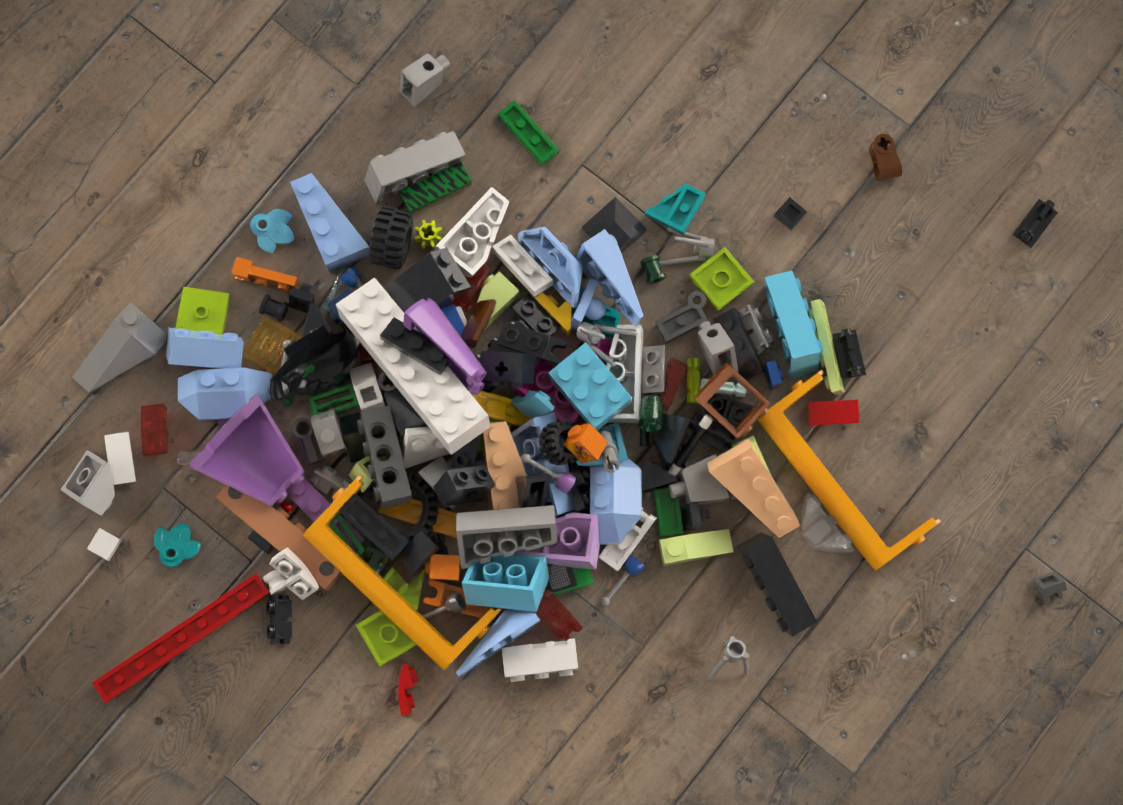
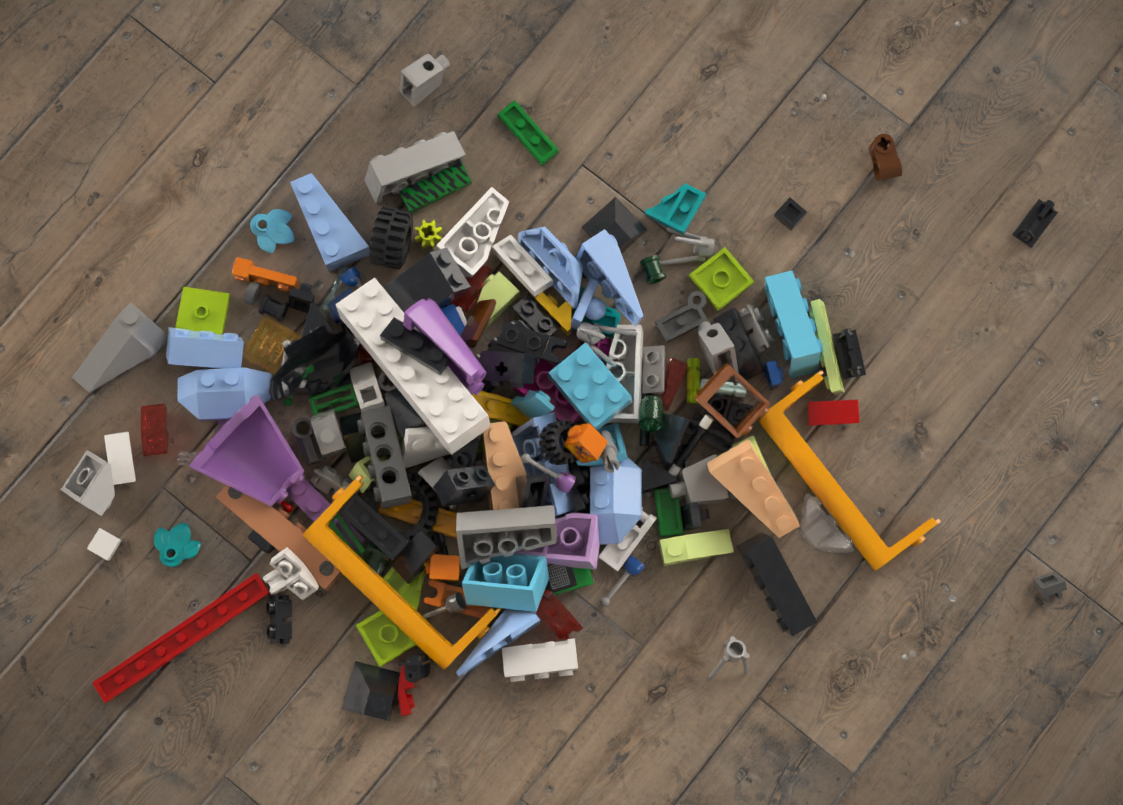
(252, 293): none -> dark grey tile
(372, 691): none -> black slope
(416, 667): none -> black hinge

